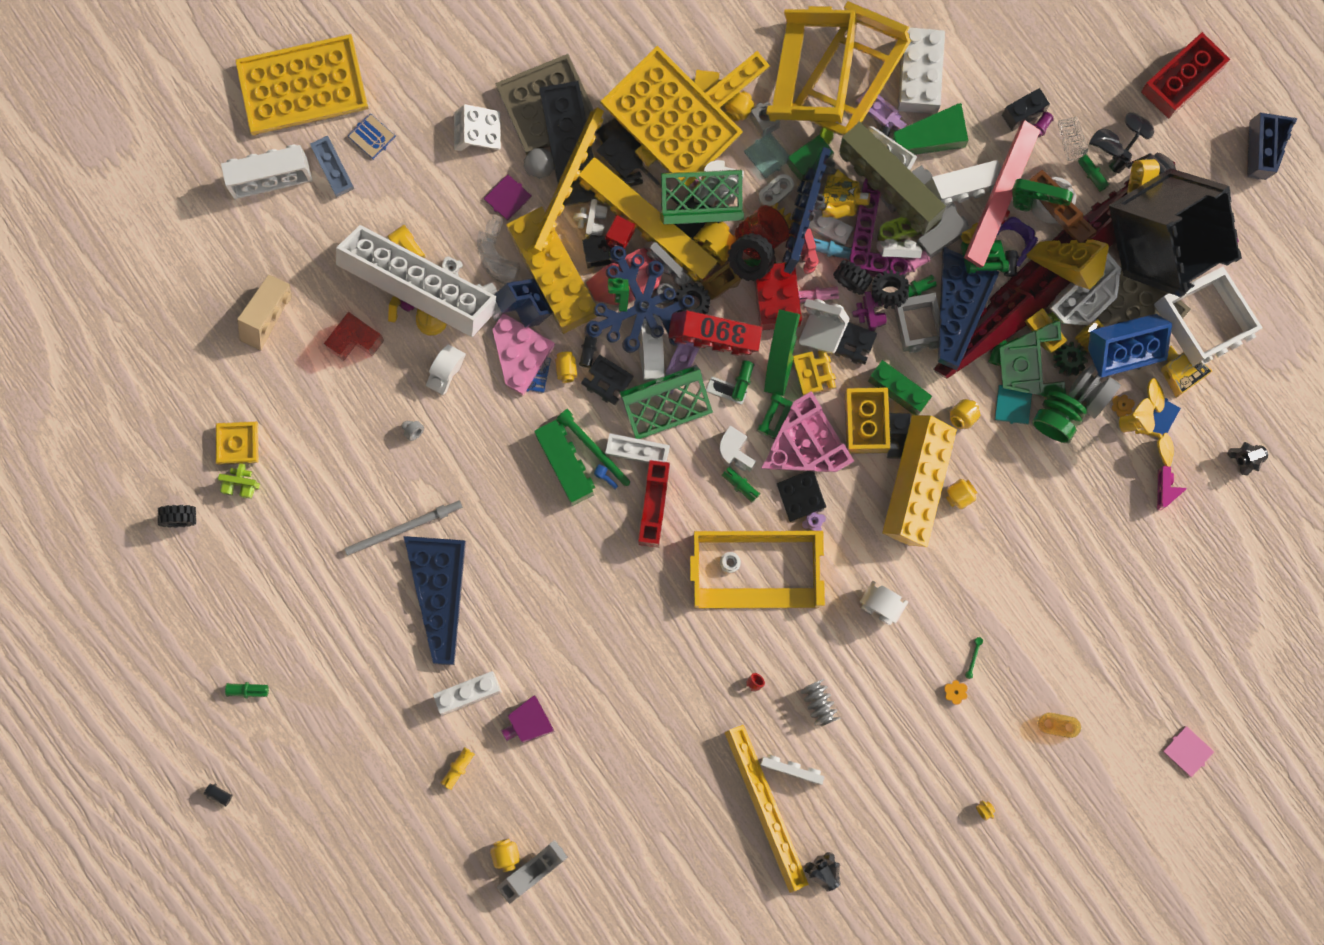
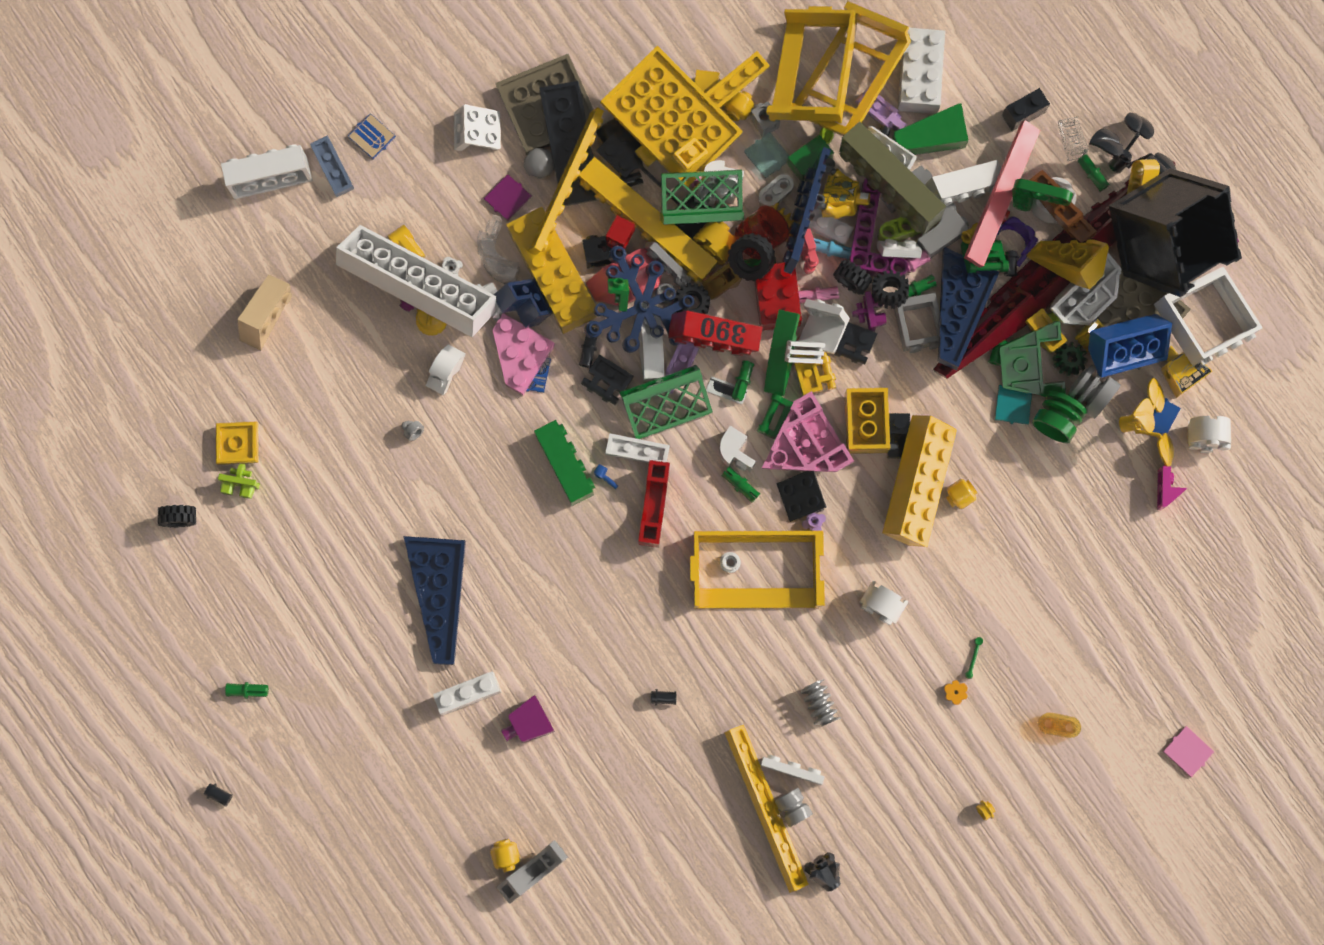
(301, 84): yellow plate -> none
(353, 332): clear red brick -> none
(393, 306): yellow tile -> none
(441, 511): light grey bar -> none
(457, 768): yellow pin -> none
(566, 367): yellow brick -> none
(568, 421): green piece -> none
(596, 211): white hips -> none
(663, 697): none -> black pin
(689, 155): none -> yellow slope
(758, 679): red hinge -> none
(793, 807): none -> light grey wheel
(818, 352): none -> white tile
(900, 388): green brick -> none
(965, 414): yellow head -> none
(1043, 123): magenta pin -> none
(1122, 410): light orange plant -> none
(1185, 75): red brick -> none
(1209, 434): none -> white brick
(1249, 457): black rock -> none
(1267, 143): dark blue wedge -> none

